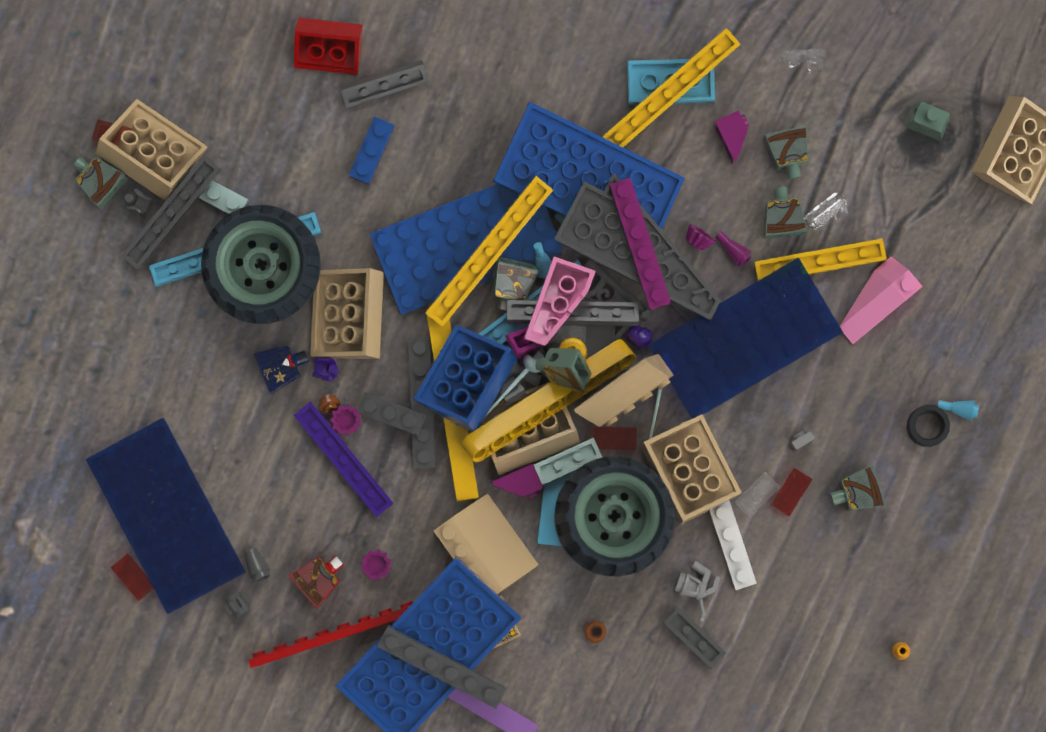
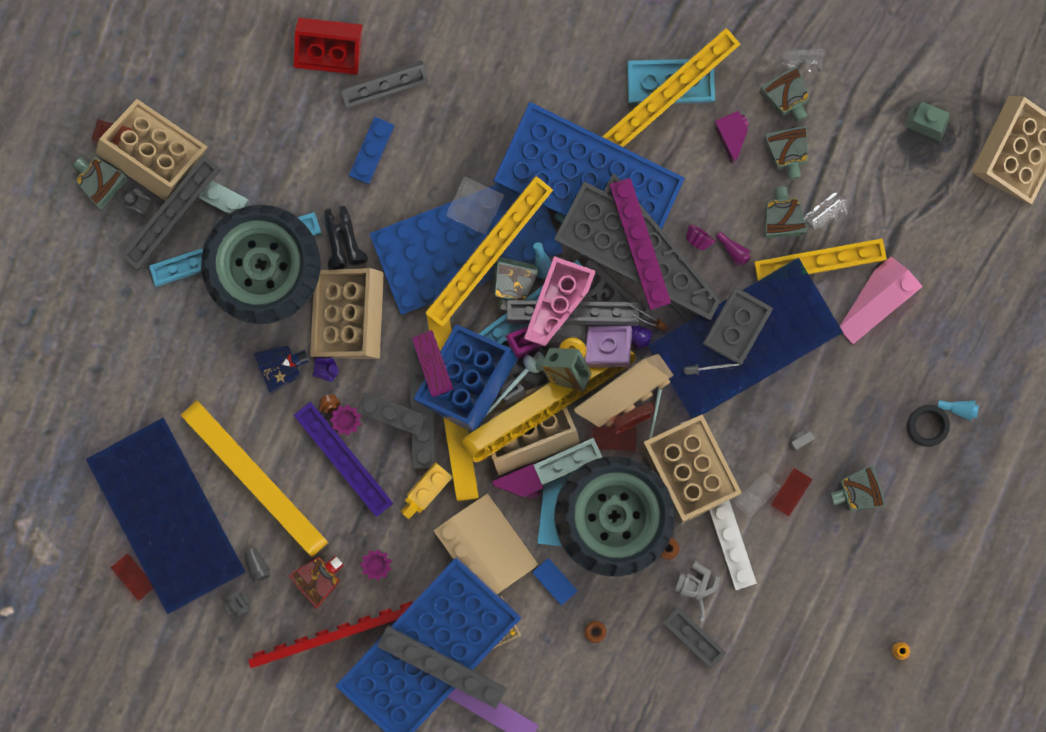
(254, 478): none -> yellow beam
(338, 259): none -> black piece
(426, 490): none -> yellow hinge
(432, 363): none -> magenta tile
(474, 205): none -> clear plate
(554, 581): none -> blue tile
(608, 346): none -> lavender tile
(633, 418): none -> clear red tile
(657, 323): none -> piece
(675, 551): none -> dark orange plate
(695, 370): none -> piece
(737, 326): none -> dark grey tile
(787, 94): none -> torso

